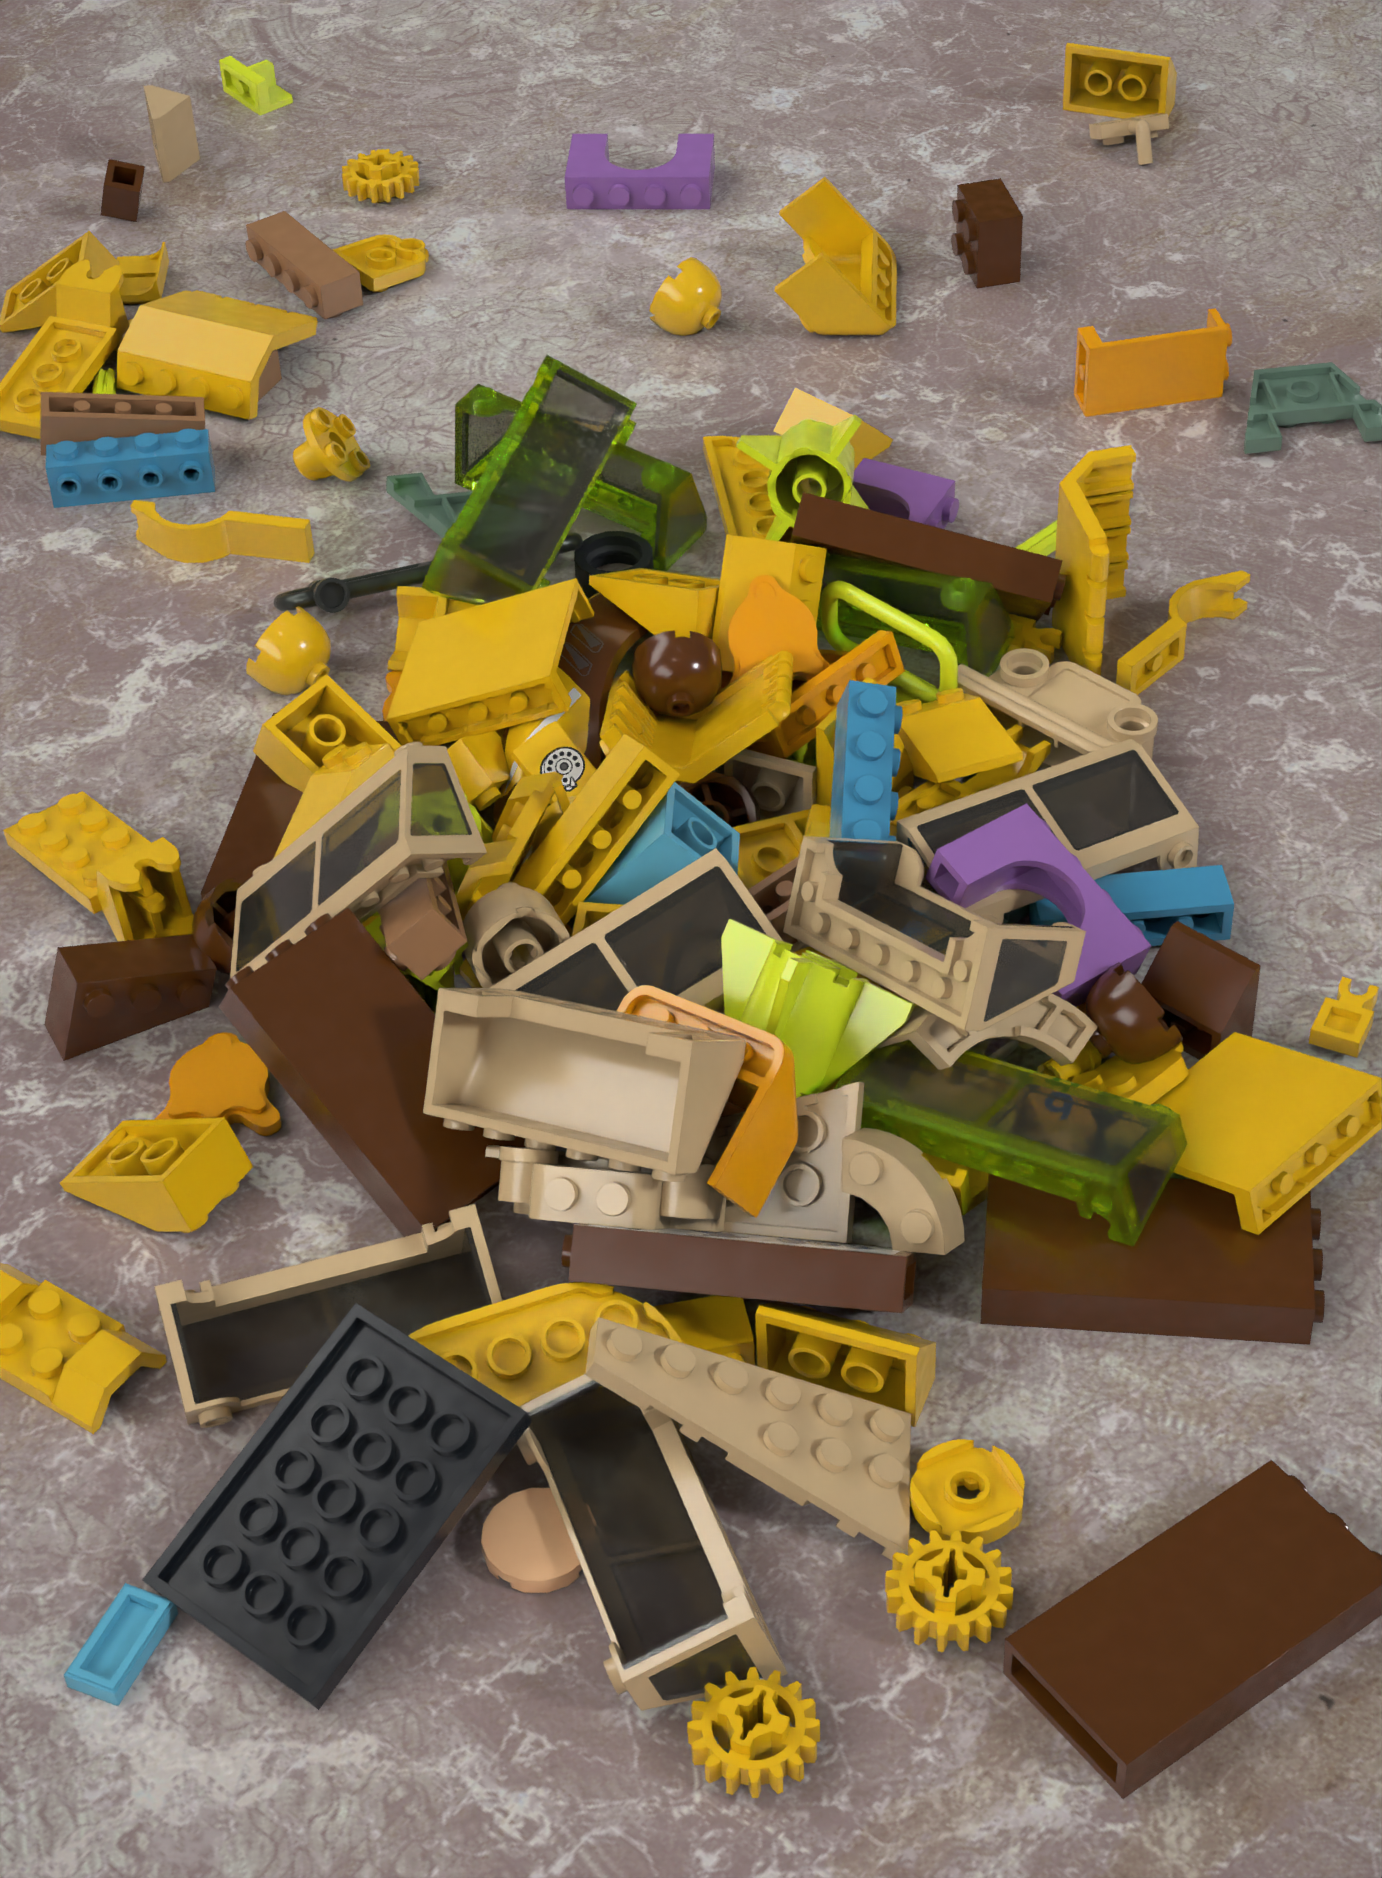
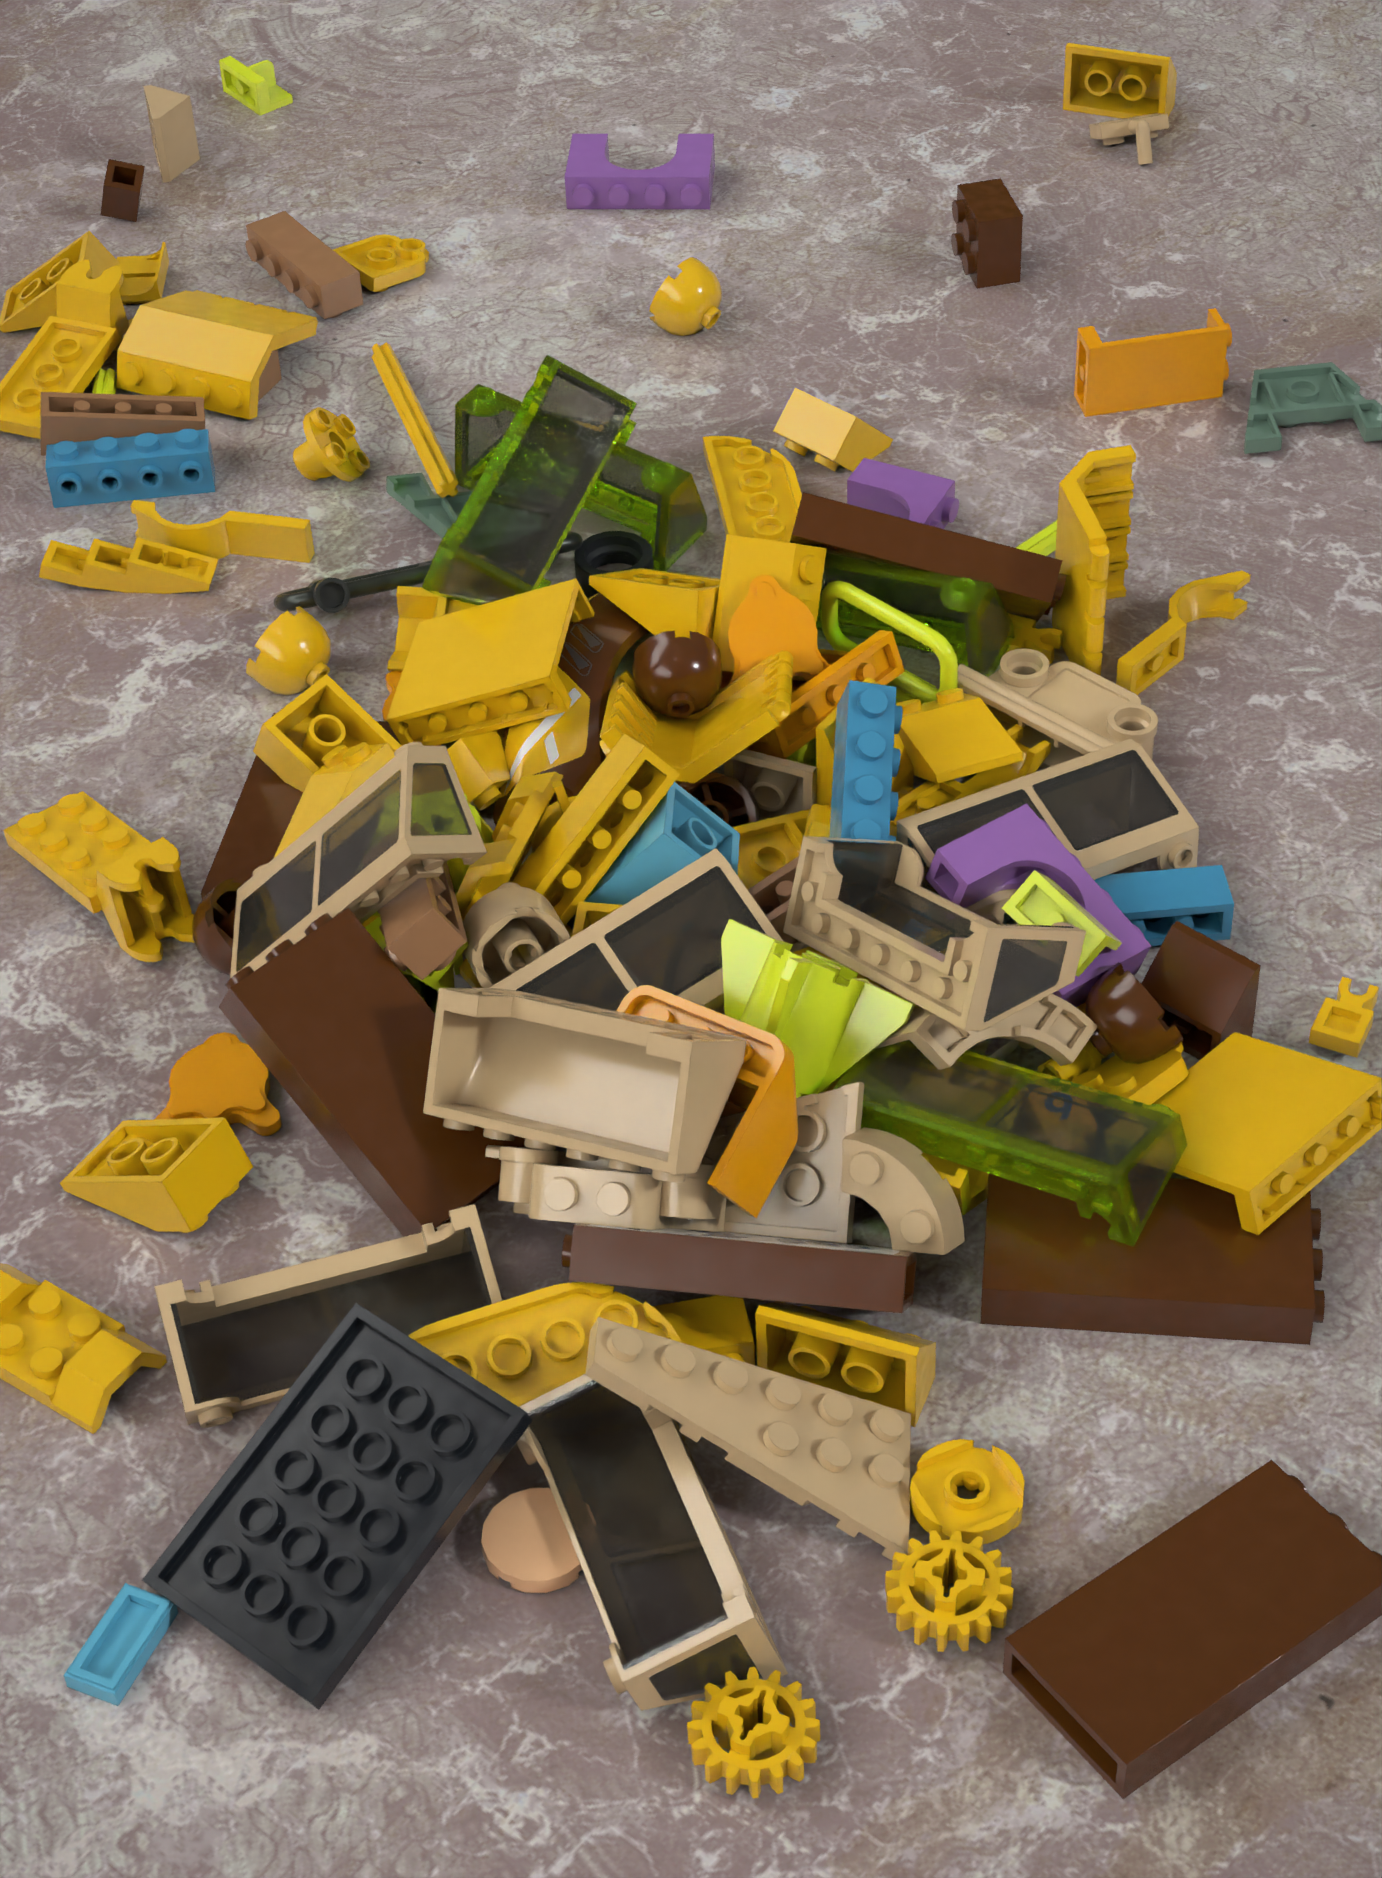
(124, 989): reddish brown wedge -> none
(144, 569): none -> yellow slope
(380, 176): yellow gear -> none
(415, 421): none -> yellow axle
(555, 751): yellow slope -> none
(807, 460): neon yellow brick -> none
(847, 267): yellow windscreen -> none
(1045, 903): none -> neon yellow panel

